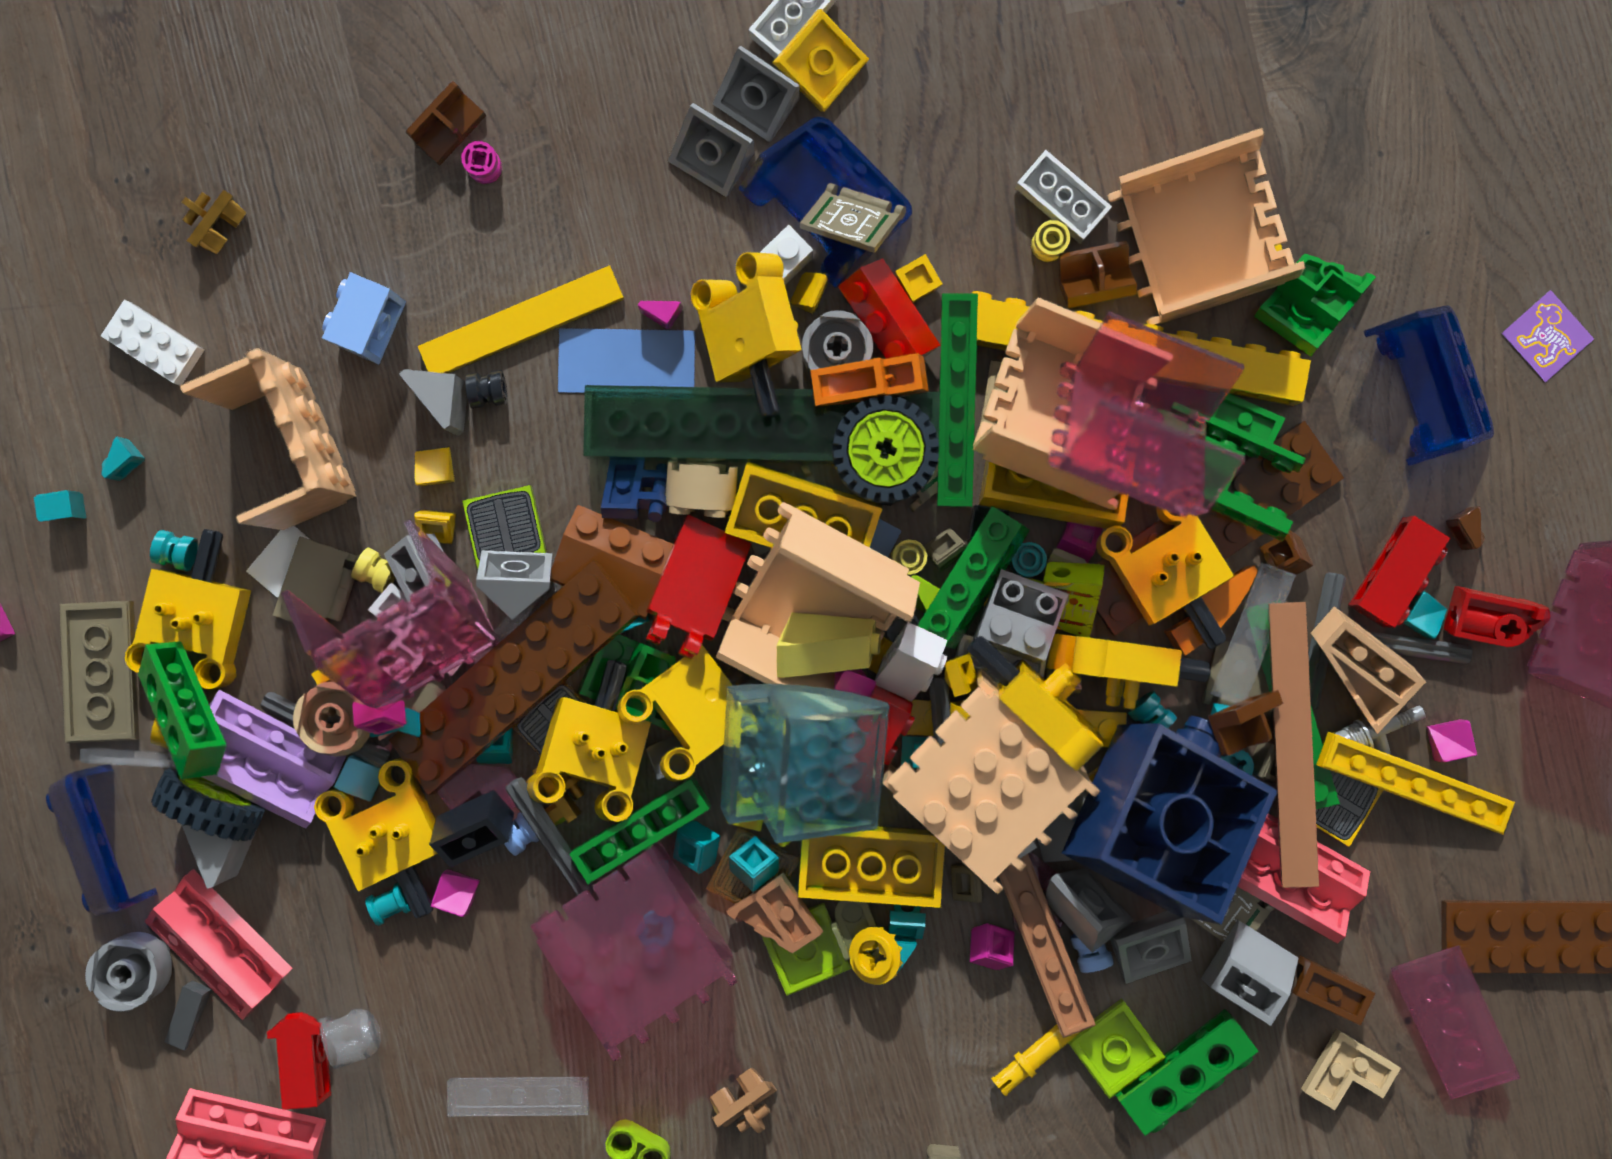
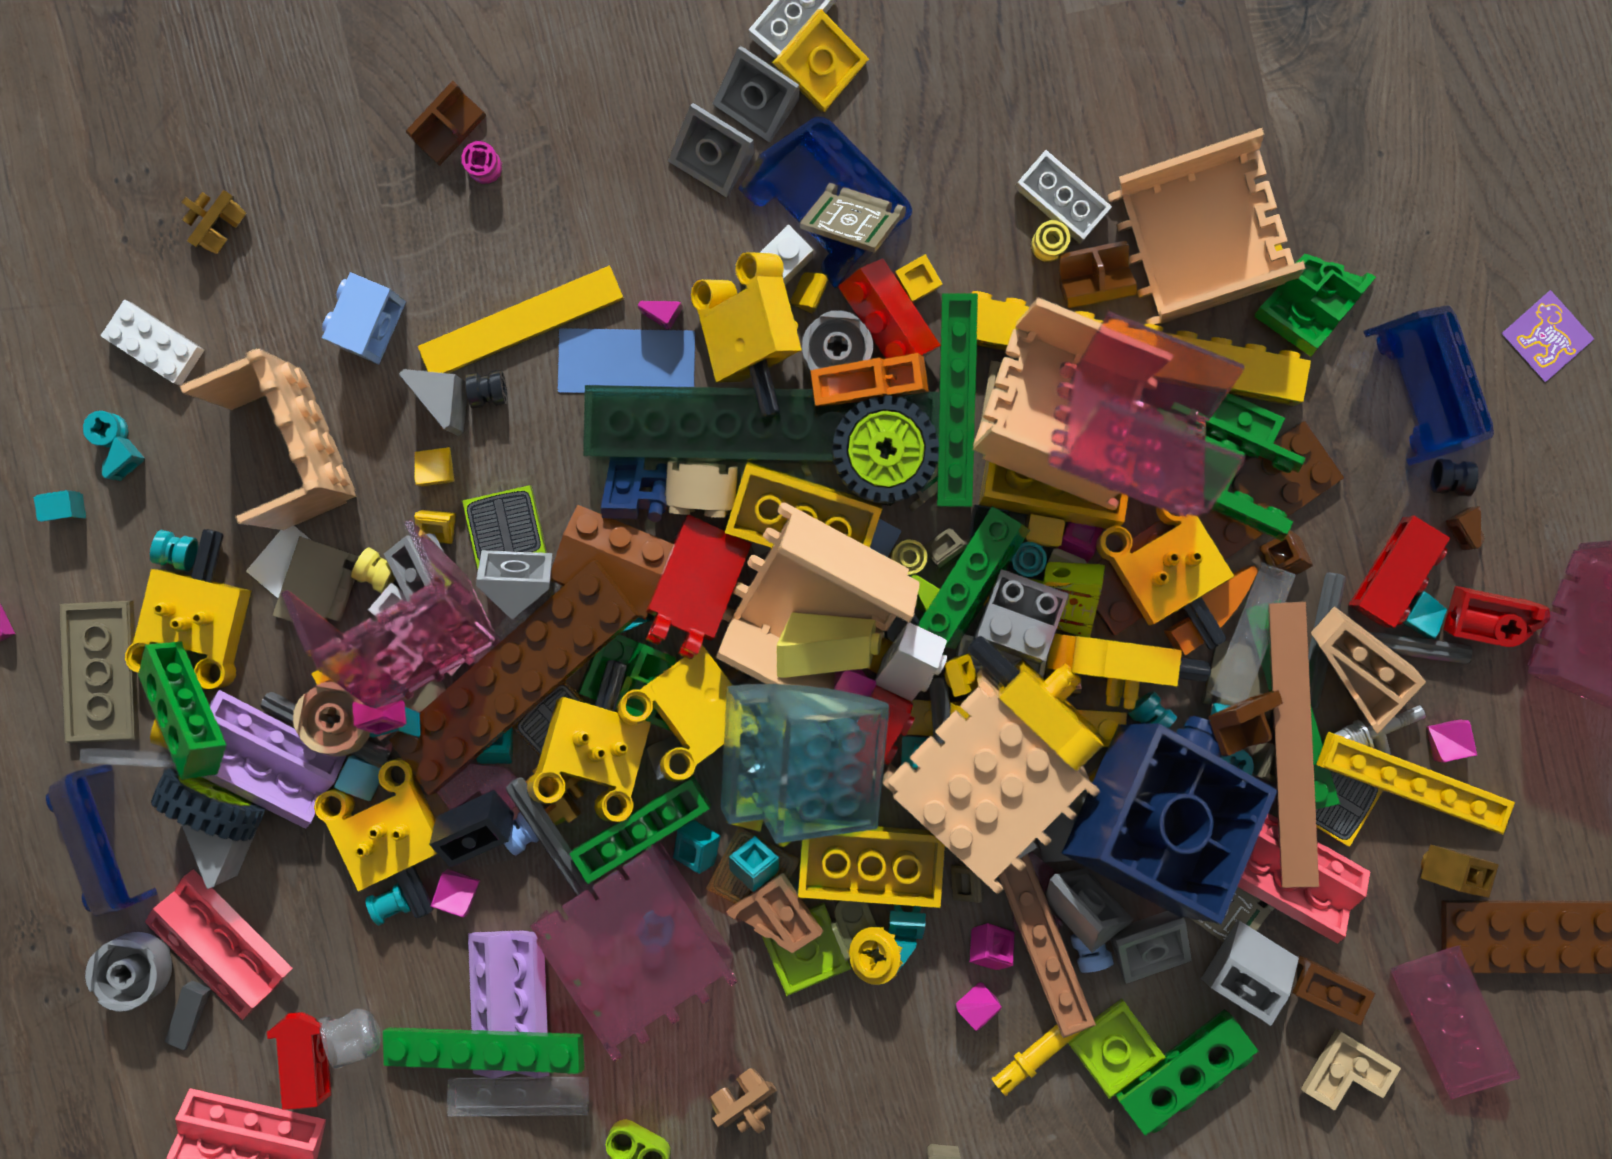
(113, 427): none -> teal wheel
(484, 1050): none -> green plate
(507, 986): none -> lavender slope
(978, 1006): none -> dark pink slope
(1044, 530): none -> yellow slope
(1449, 476): none -> black wheel
(1458, 871): none -> pearl gold slope

